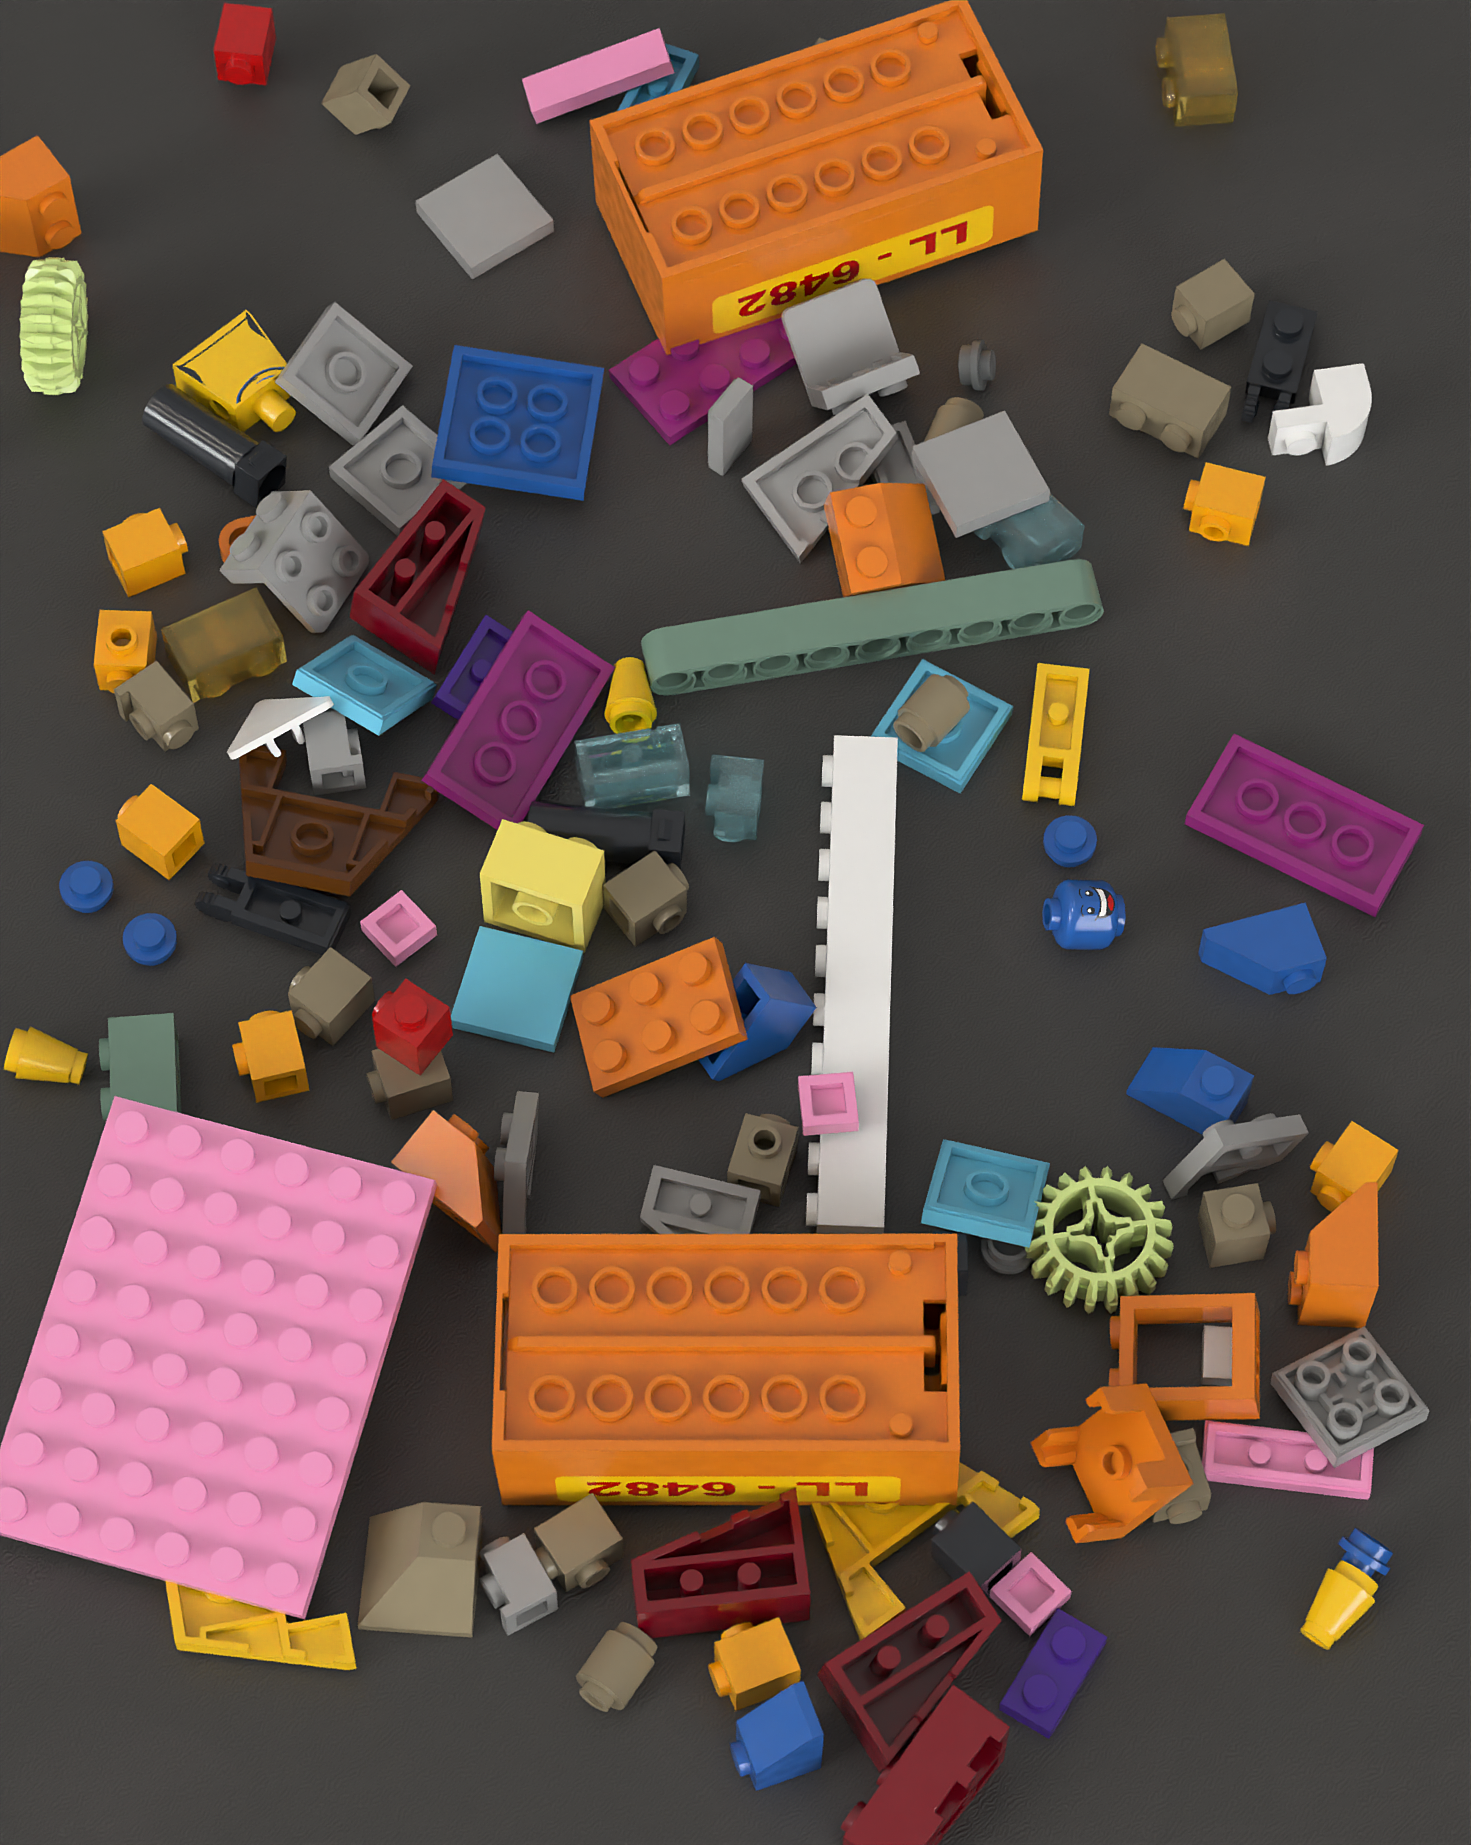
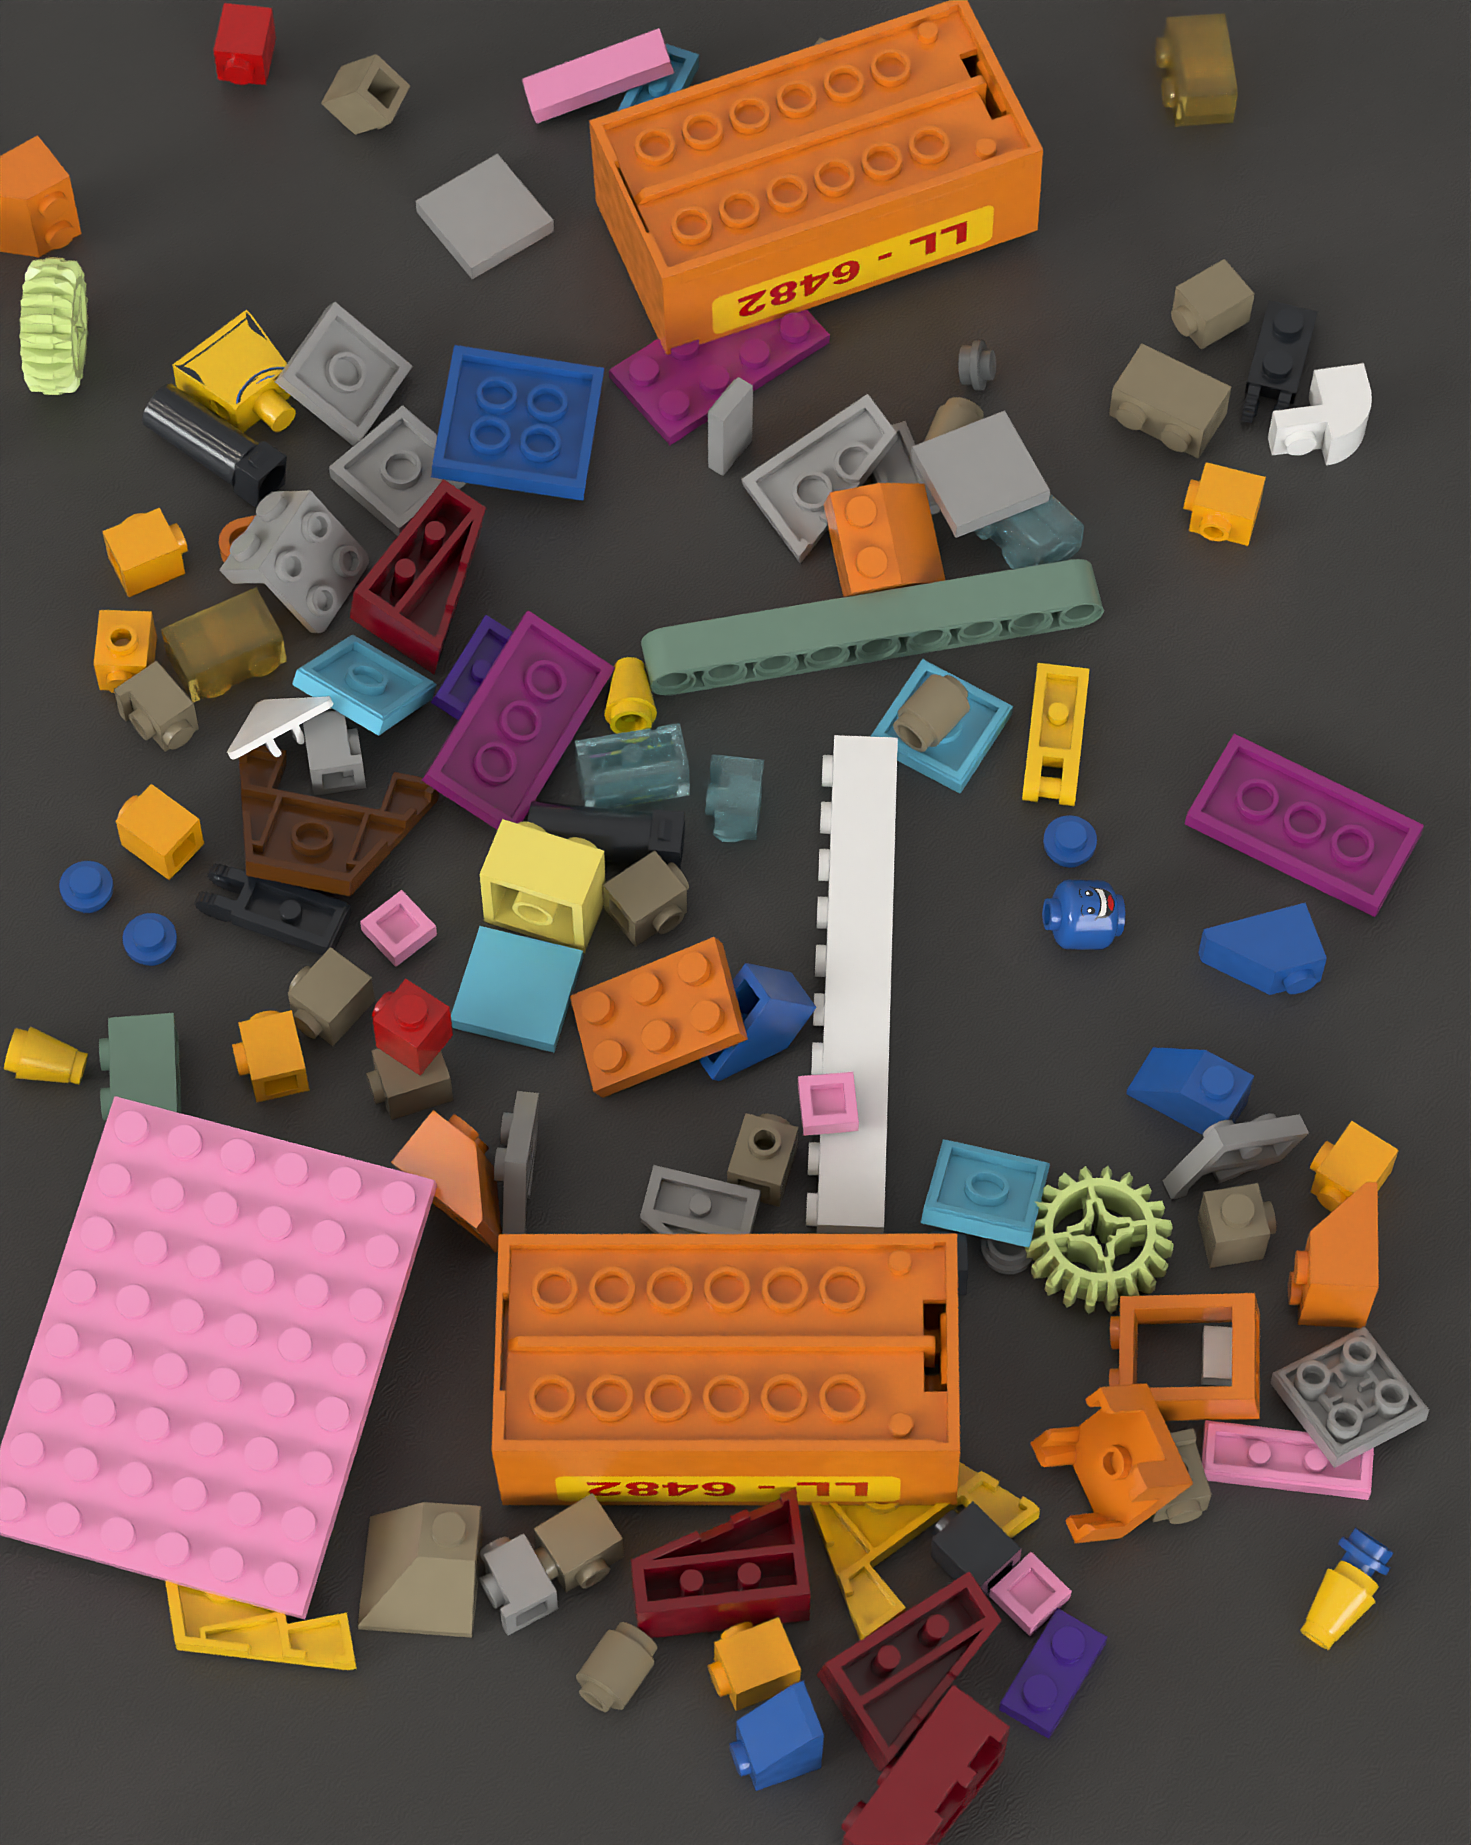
(846, 346): light grey bracket -> none

